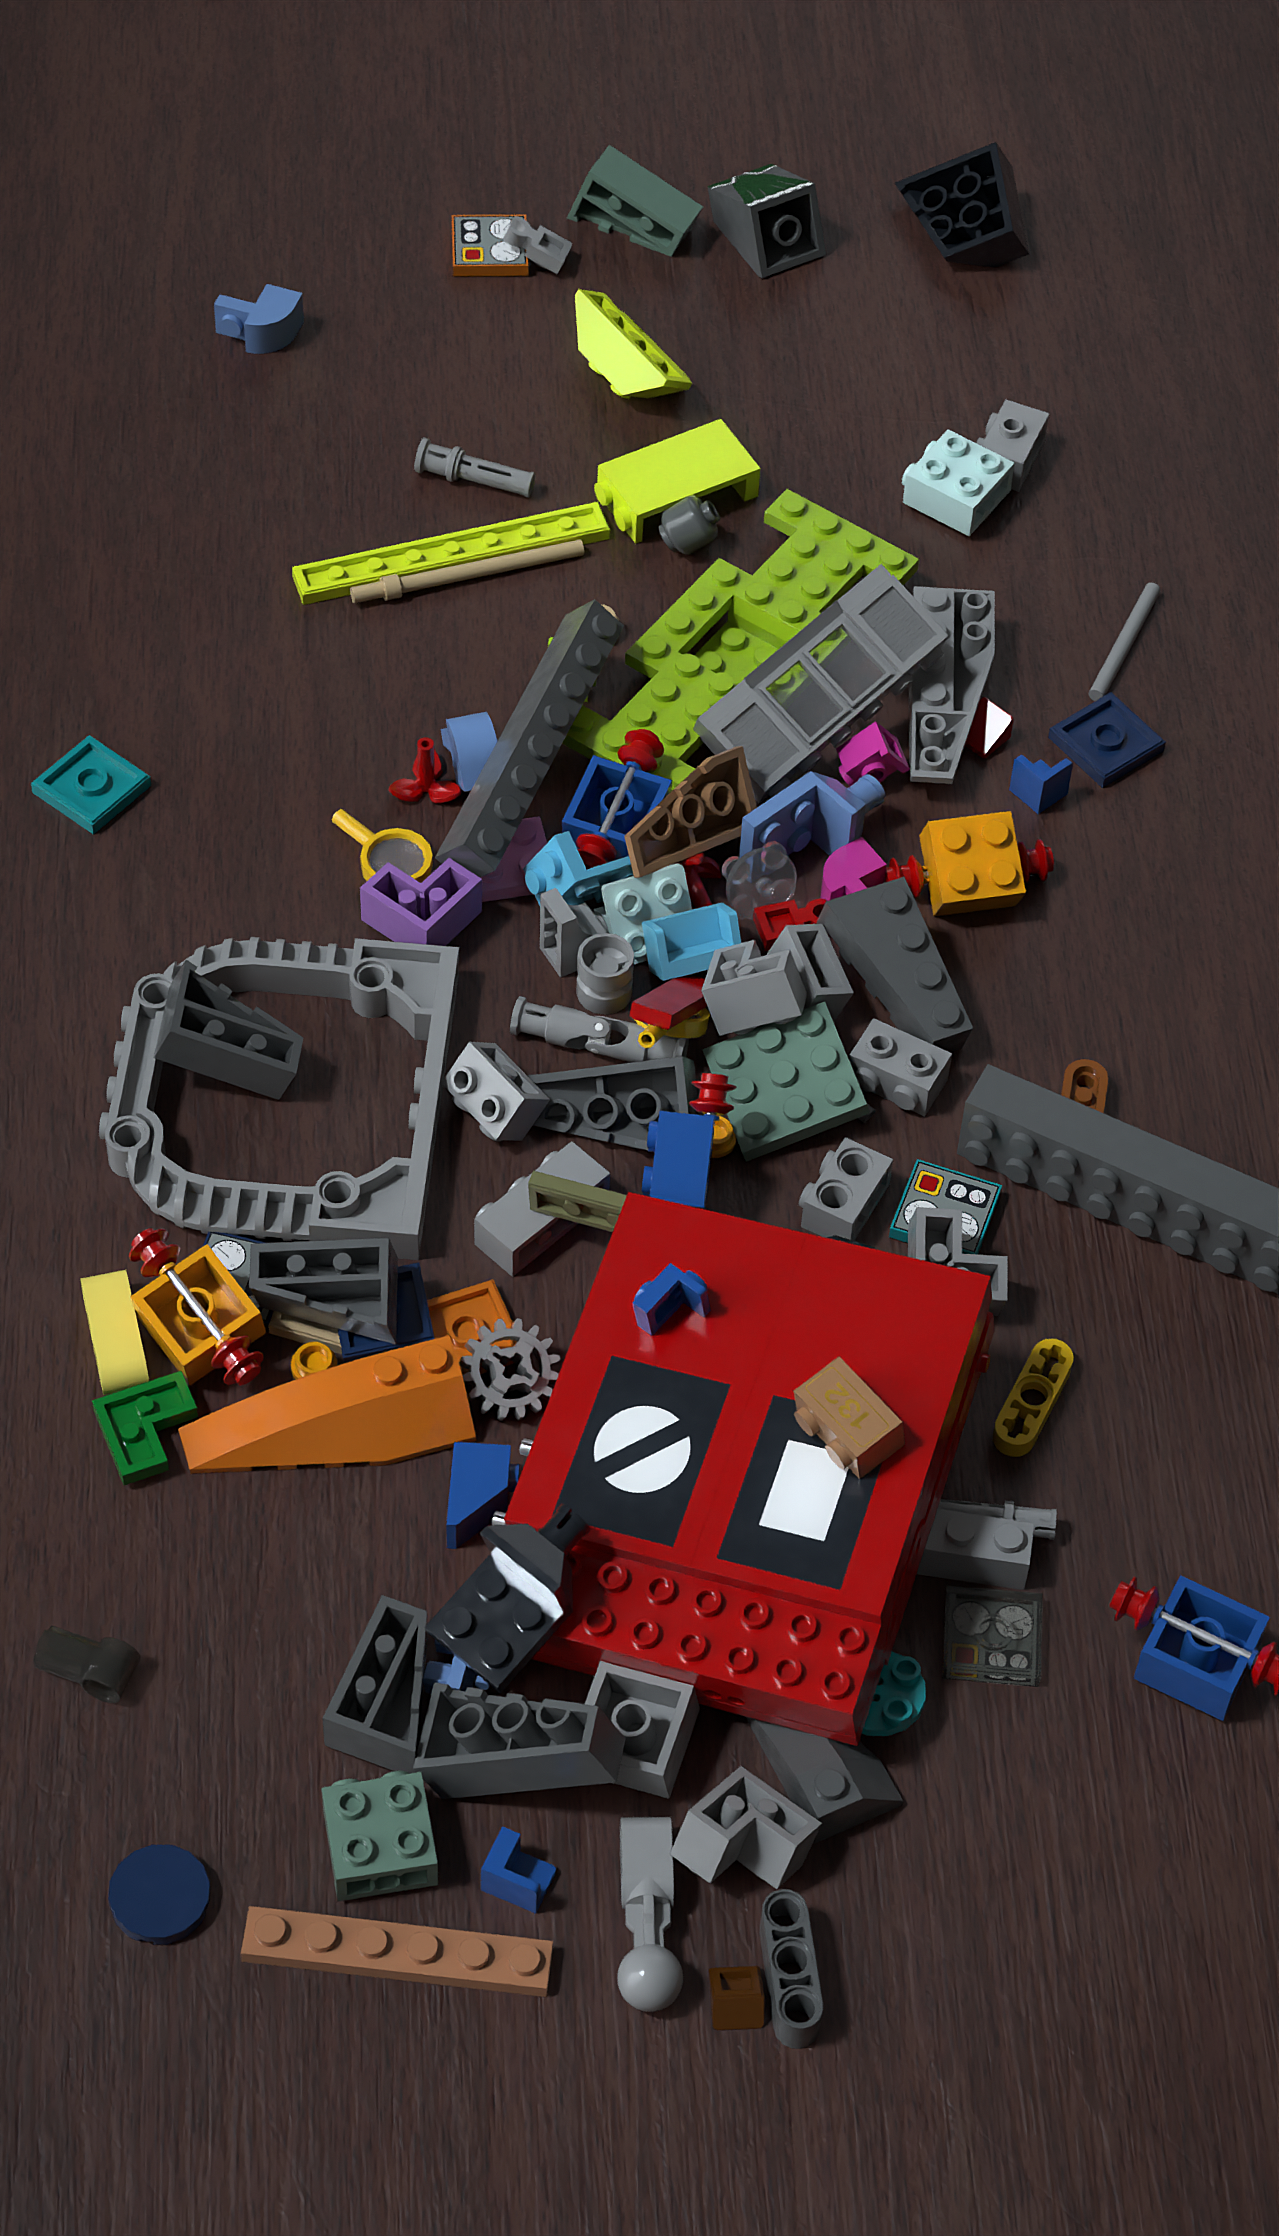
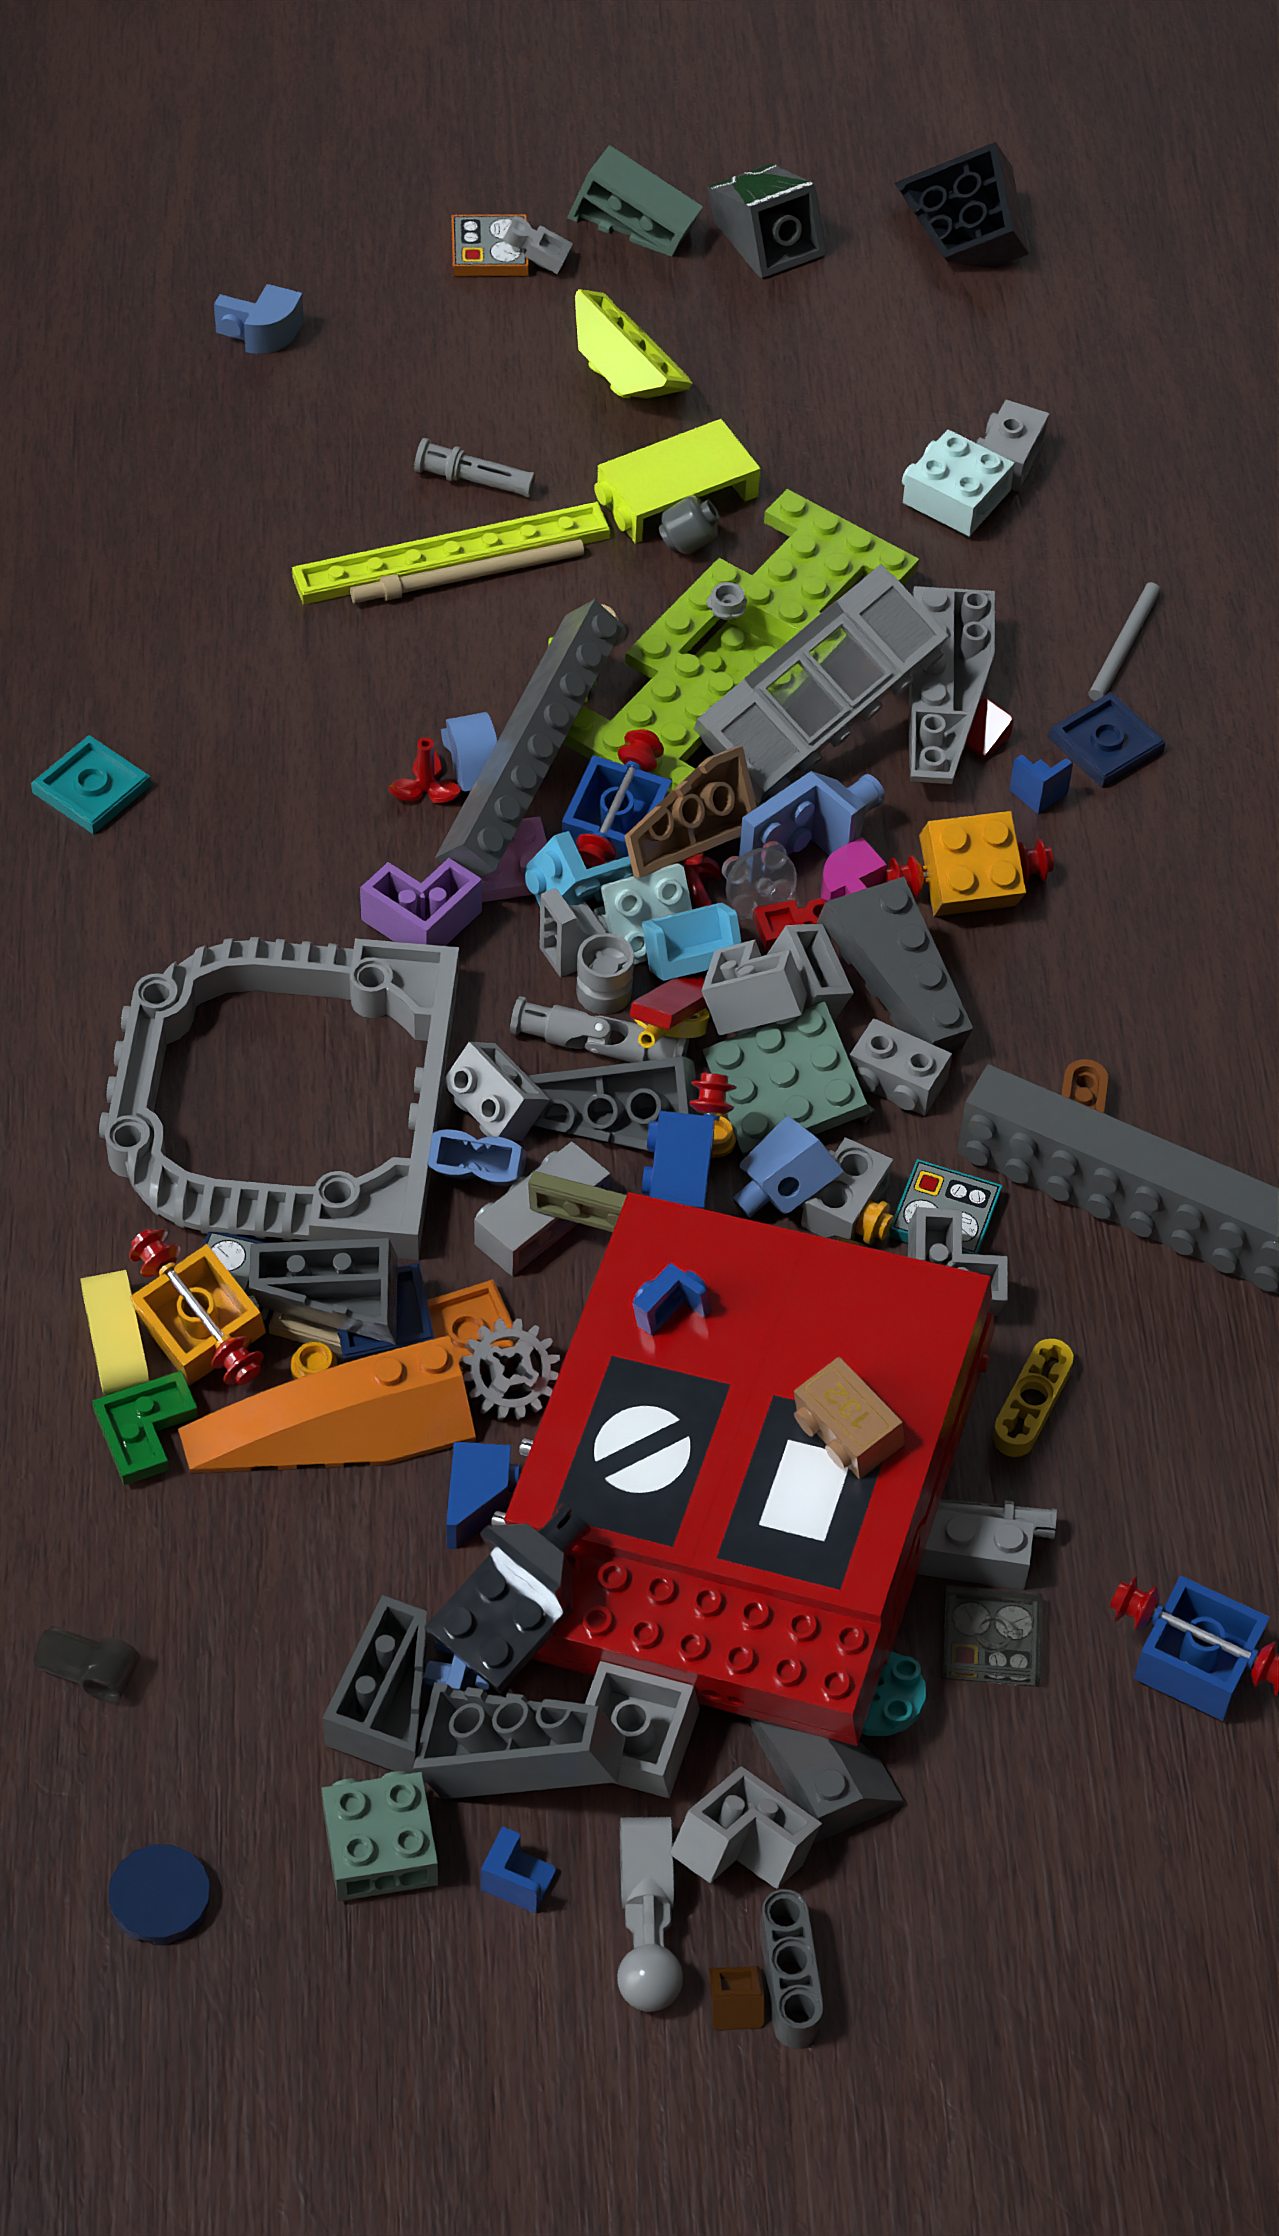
(224, 1038): dark grey wedge -> none
(397, 846): piece -> none
(397, 1951): nougat plate -> none
(464, 1157): none -> medium blue brick
(727, 601): none -> light grey plate
(785, 1169): none -> medium blue torso
(872, 753): dark pink brick -> none
(874, 1222): none -> light orange plate

